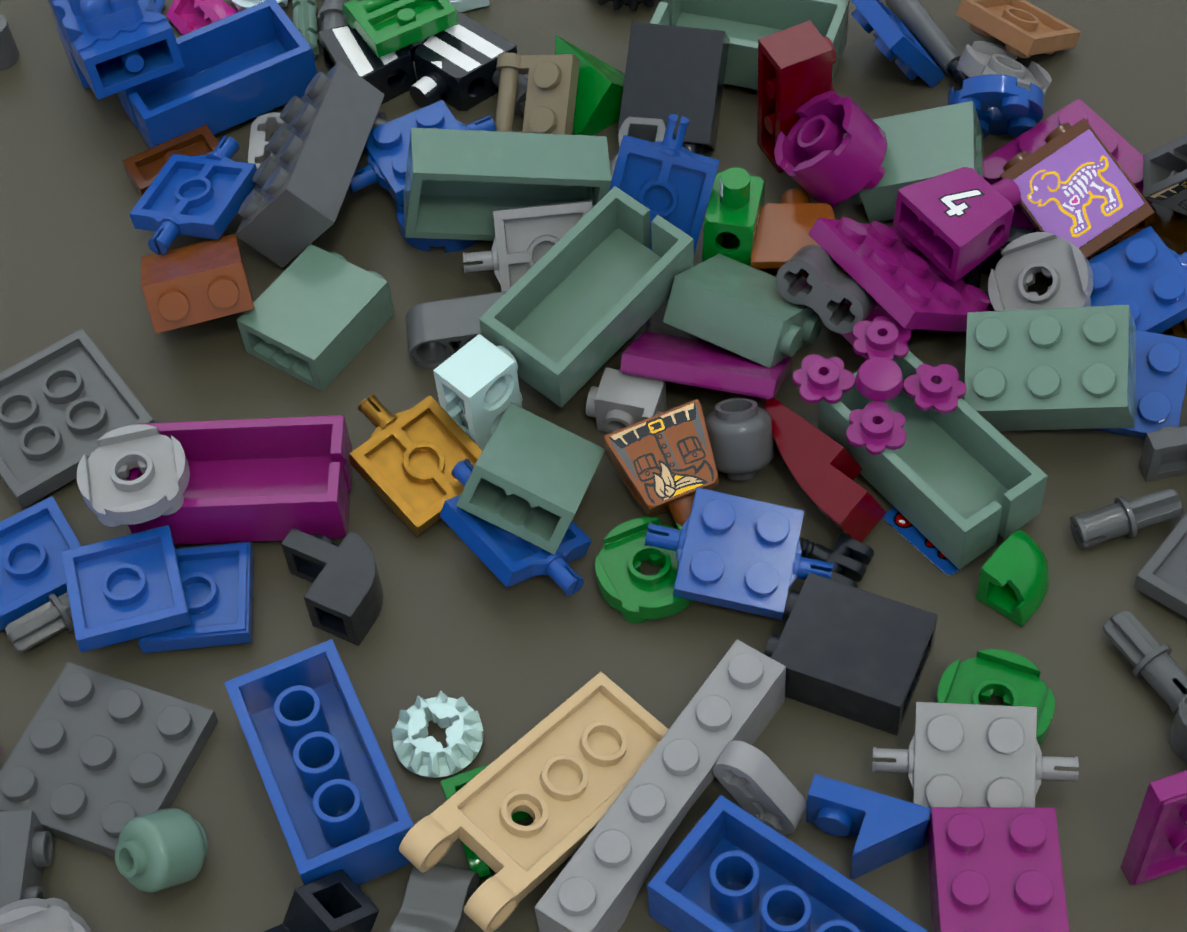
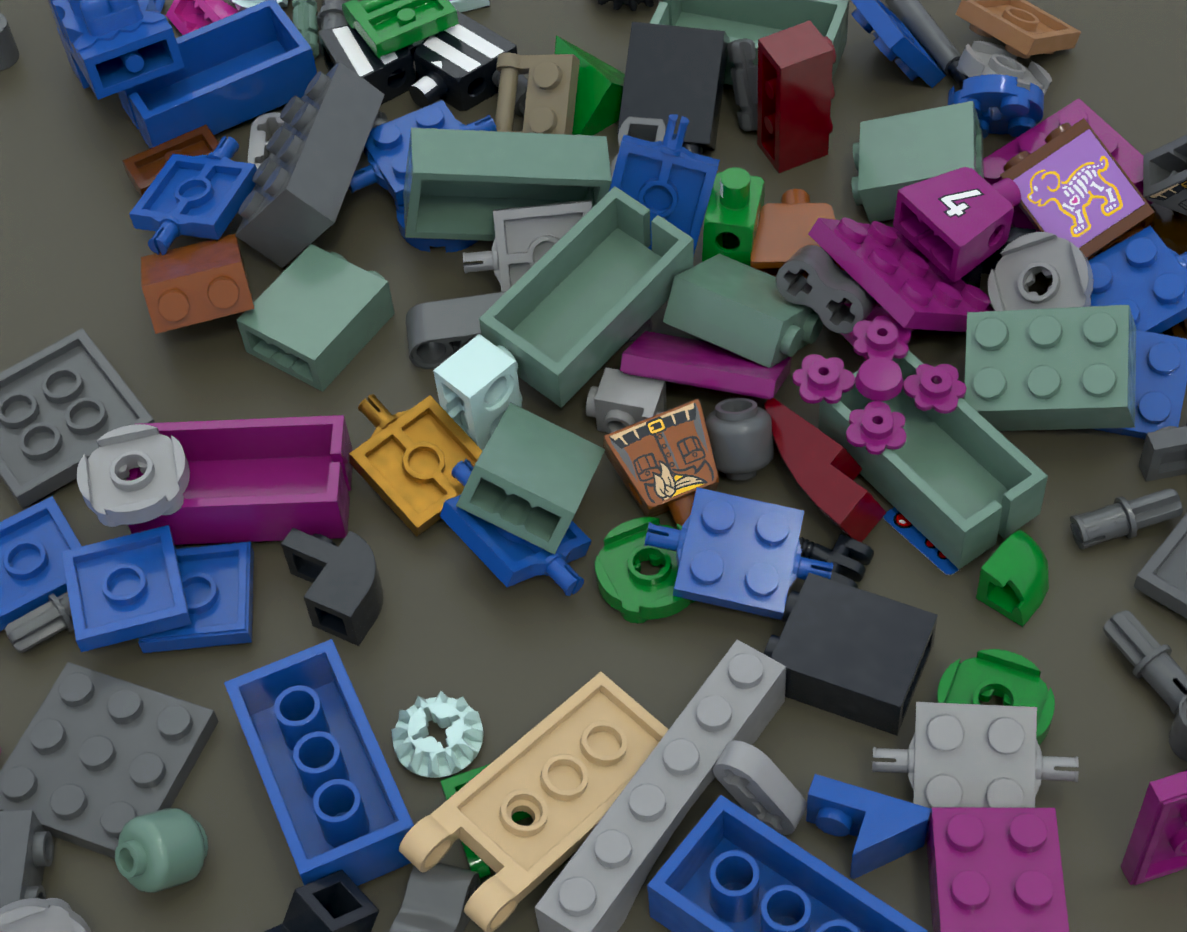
(745, 81): none -> dark grey axle
(832, 149): magenta brick -> none

